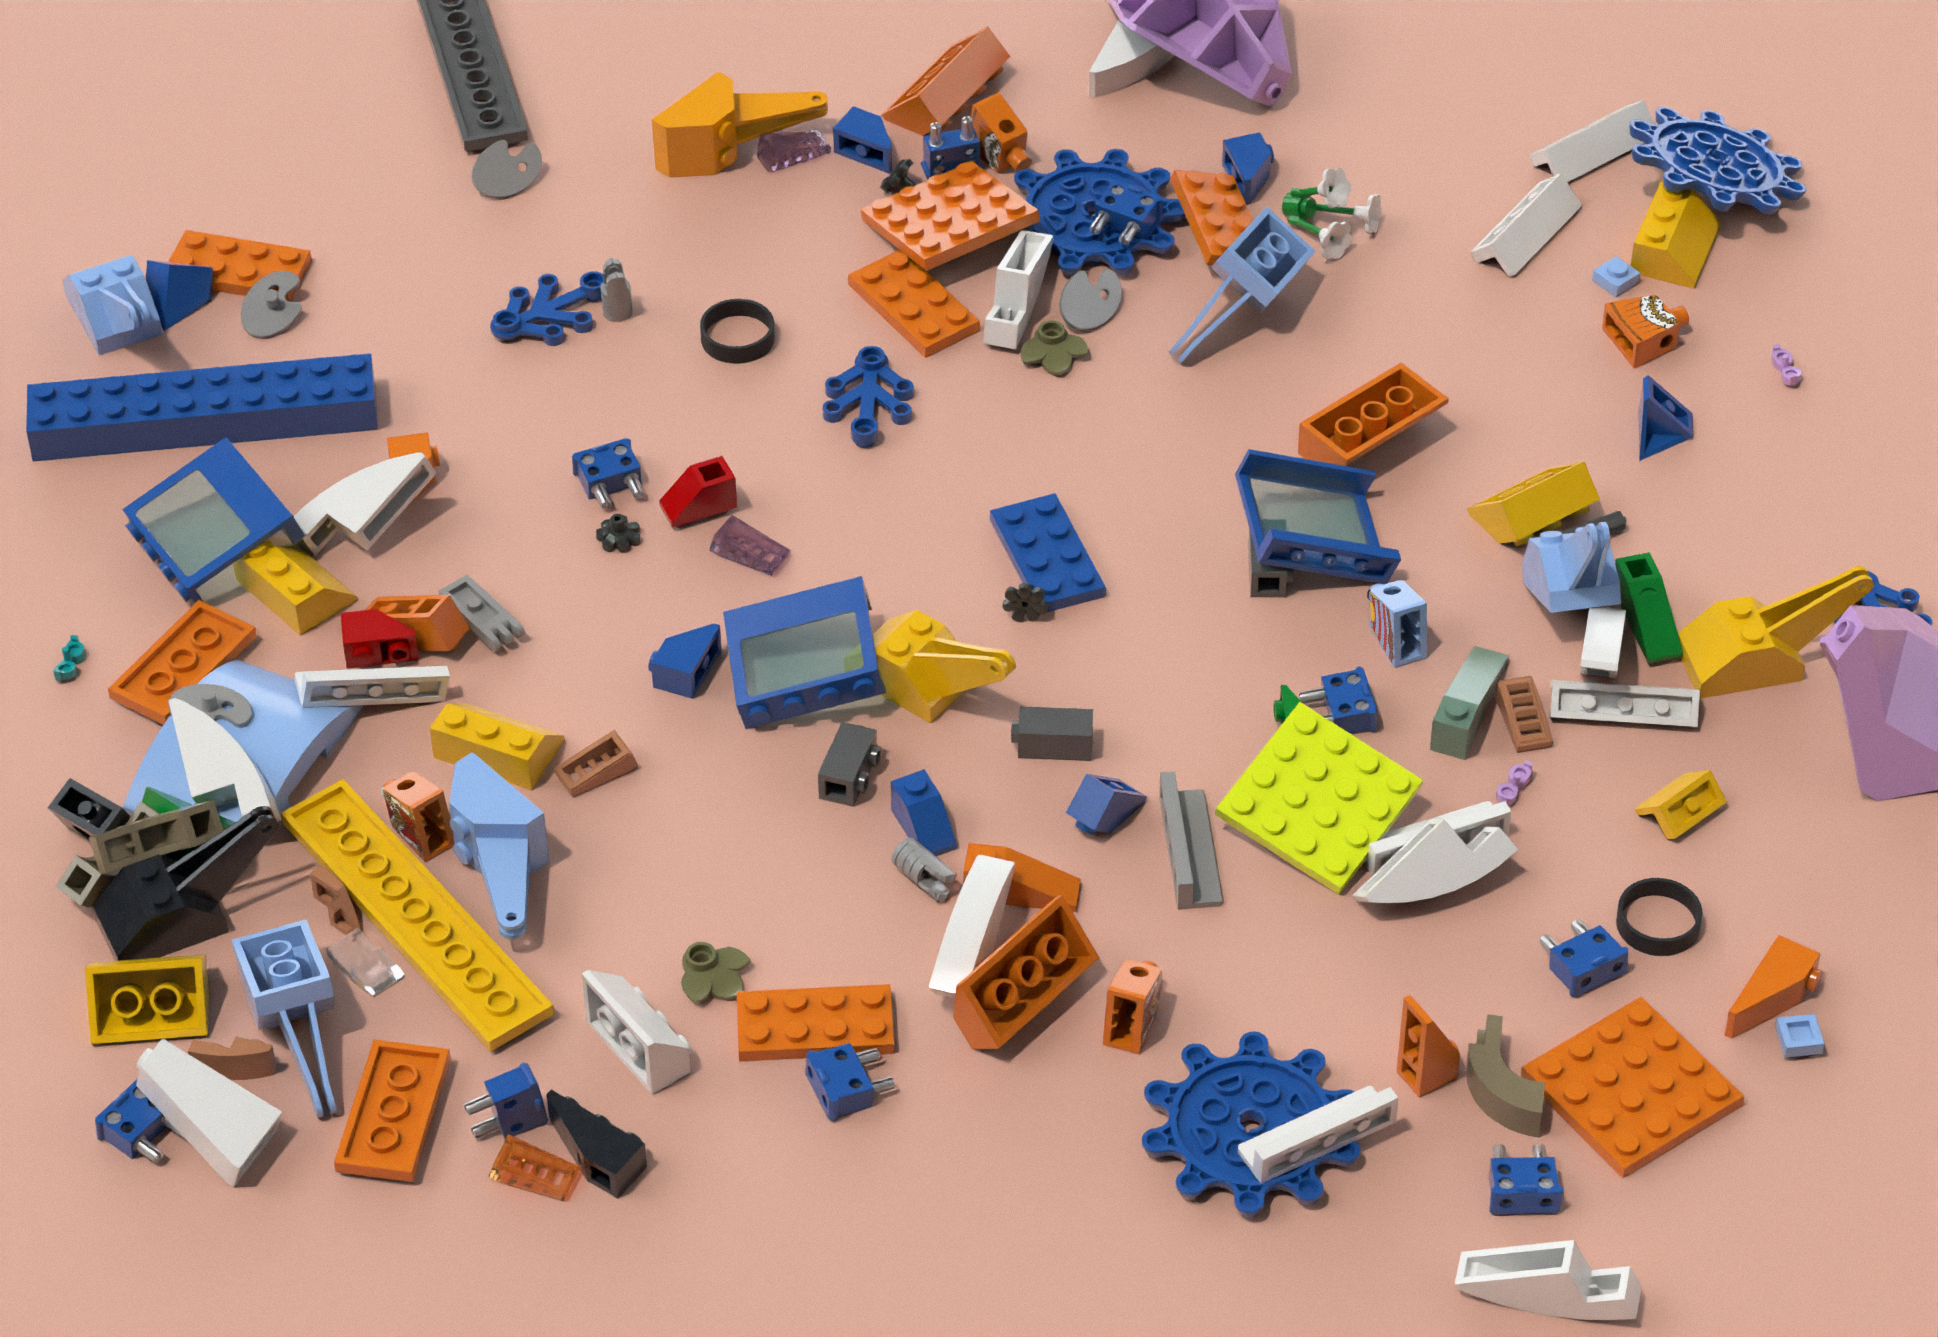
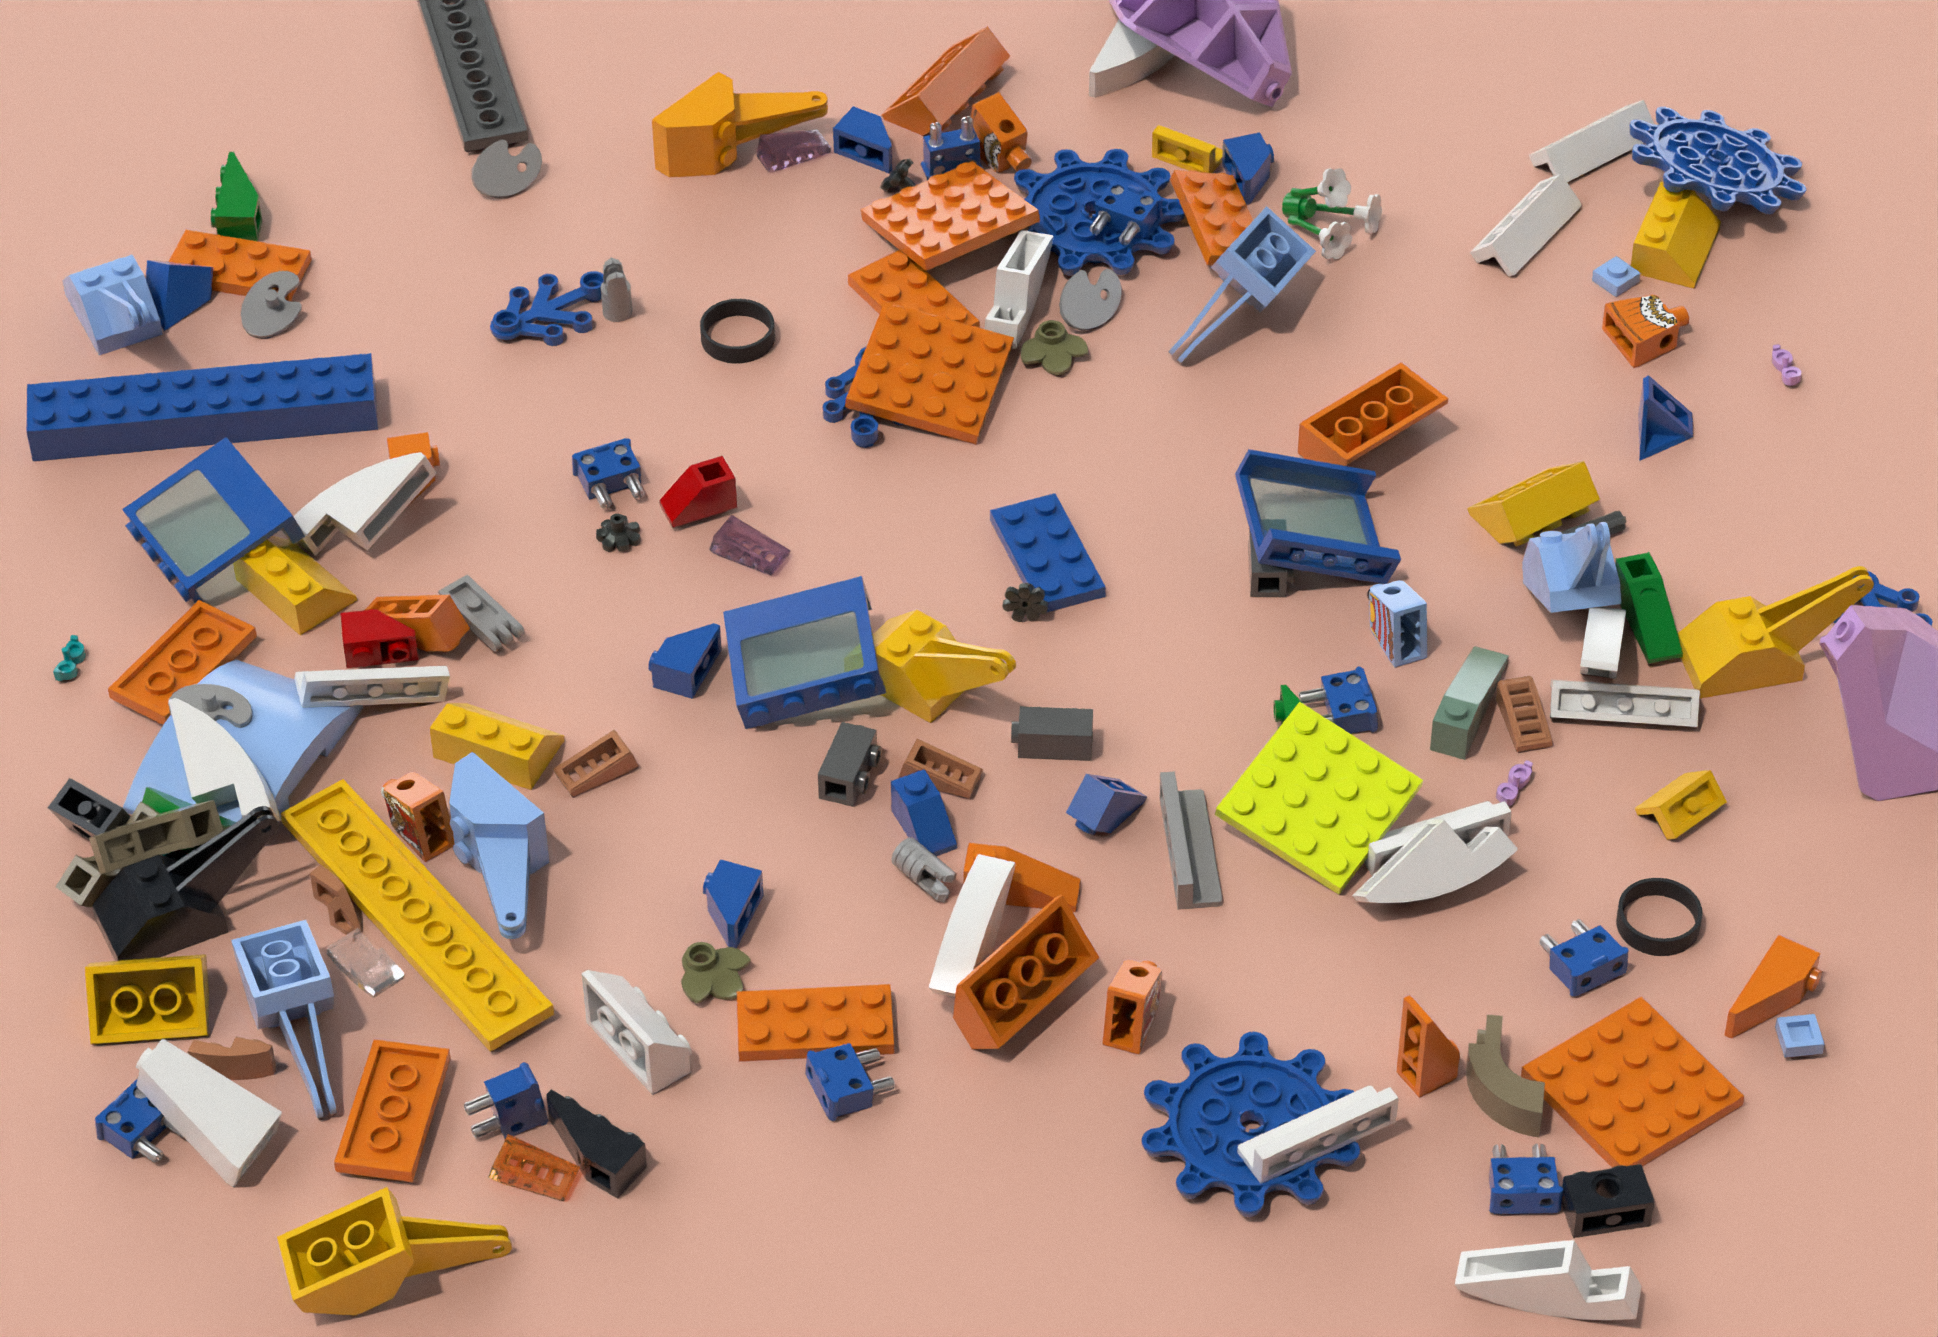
(237, 203): none -> green slope
(367, 1250): none -> yellow slope
(733, 898): none -> blue slope
(927, 756): none -> nougat slope
(929, 372): none -> orange plate
(1185, 150): none -> yellow panel
(1607, 1200): none -> black brick

